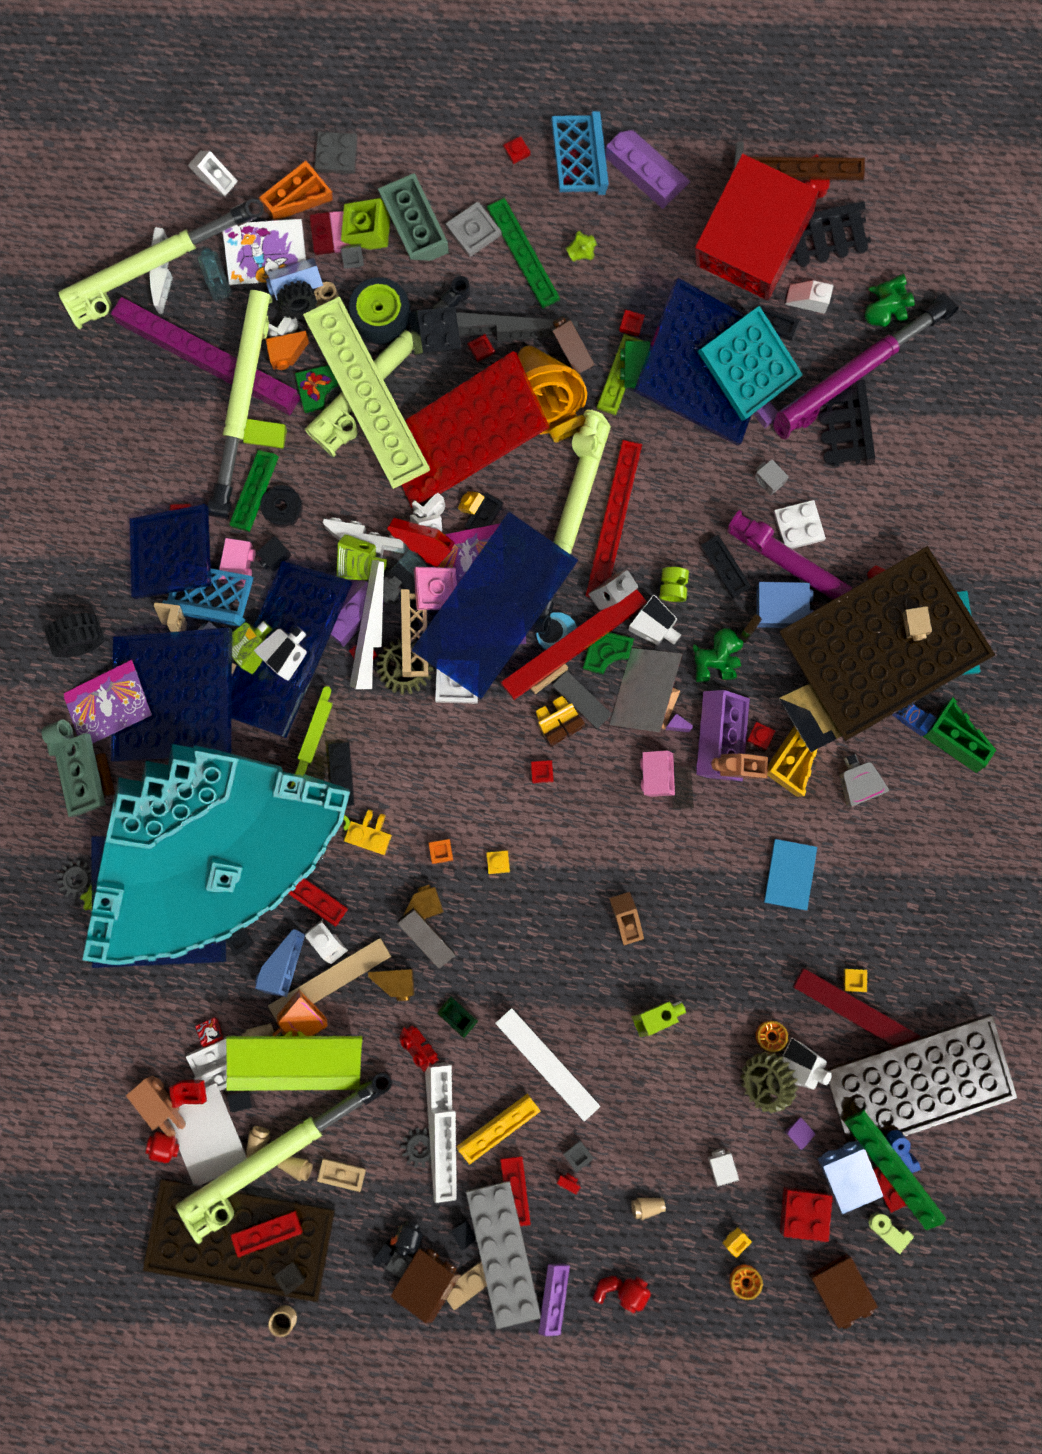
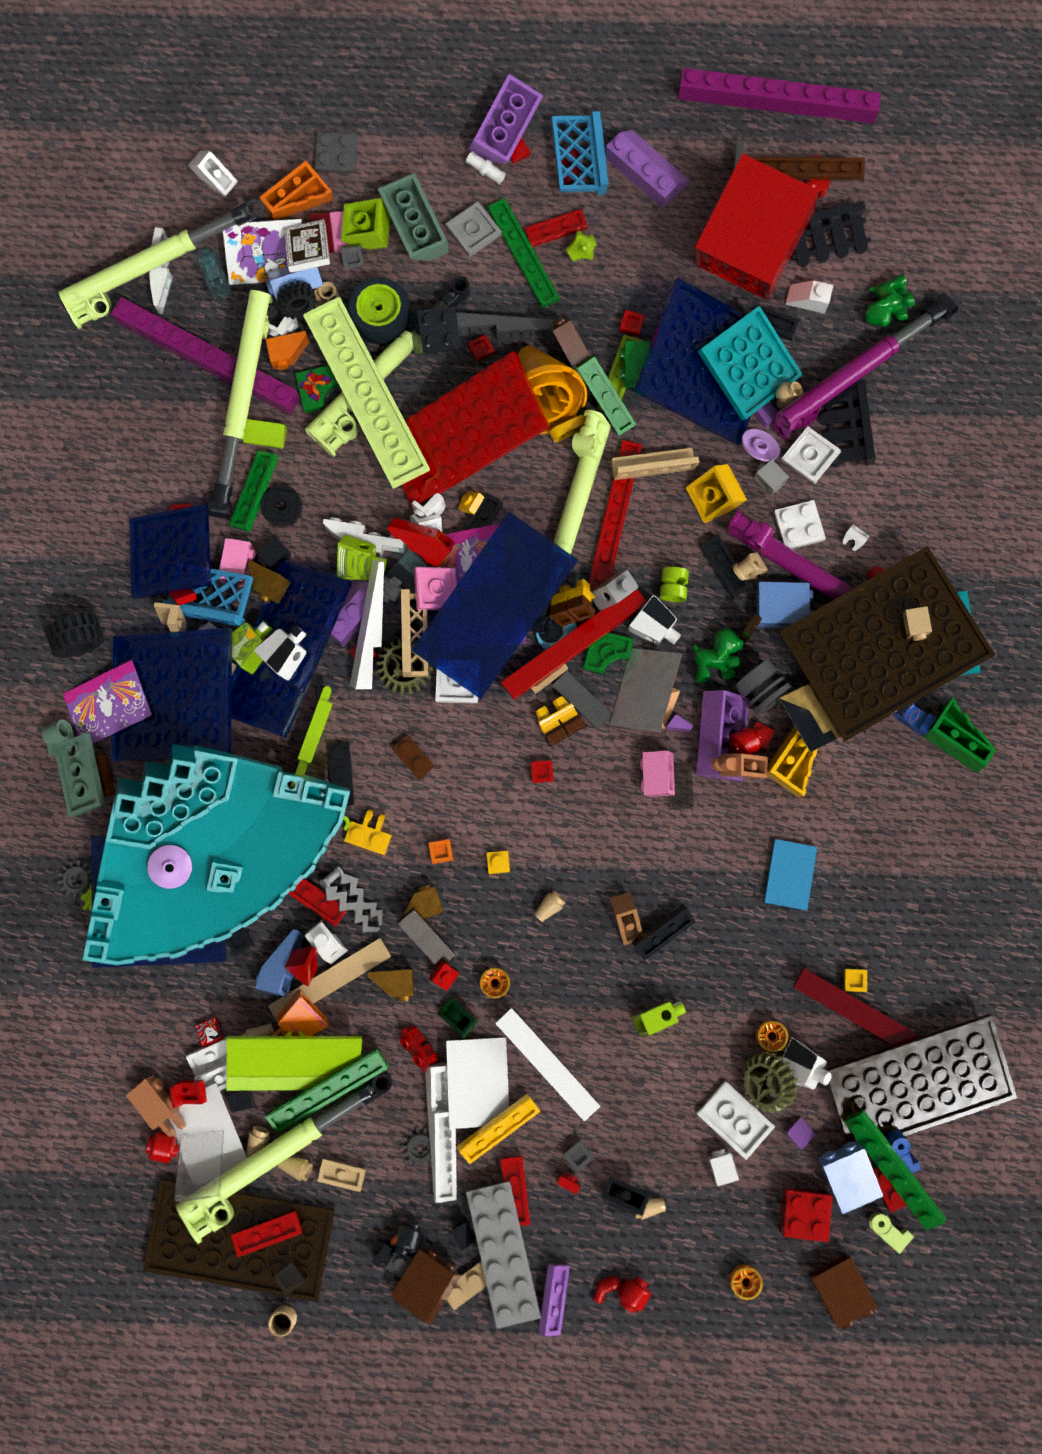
(169, 855): none -> lavender dish
(182, 596): none -> red tile
(199, 1165): none -> clear piece
(267, 583): none -> pearl gold slope
(303, 964): none -> red slope
(307, 246): none -> tile
(326, 1090): none -> green tile
(357, 906): none -> light grey piece
(413, 757): none -> reddish brown plate
(443, 975): none -> red plate
(476, 1081): none -> white sticker
(485, 167): none -> white pin
(501, 976): none -> wheel
(506, 121): none -> medium lavender slope
(549, 906): none -> tan cone
(556, 228): none -> red tile
(572, 604): none -> reddish brown hips
(606, 395): none -> plate
(625, 1197): none -> black slope
(653, 463): none -> tan fence
(663, 932): none -> black plate
(716, 493): none -> yellow slope
(735, 1120): none -> white tile
(736, 1242): yellow plate -> none
(745, 741): none -> red head
(750, 567): none -> tan piece
(760, 445): none -> lavender dish
(762, 686): none -> dark grey wheel
(779, 95): none -> magenta brick
(788, 393): none -> tan animal
(811, 455): none -> white plate
(856, 534): none -> white tile
(861, 782): light grey torso -> none

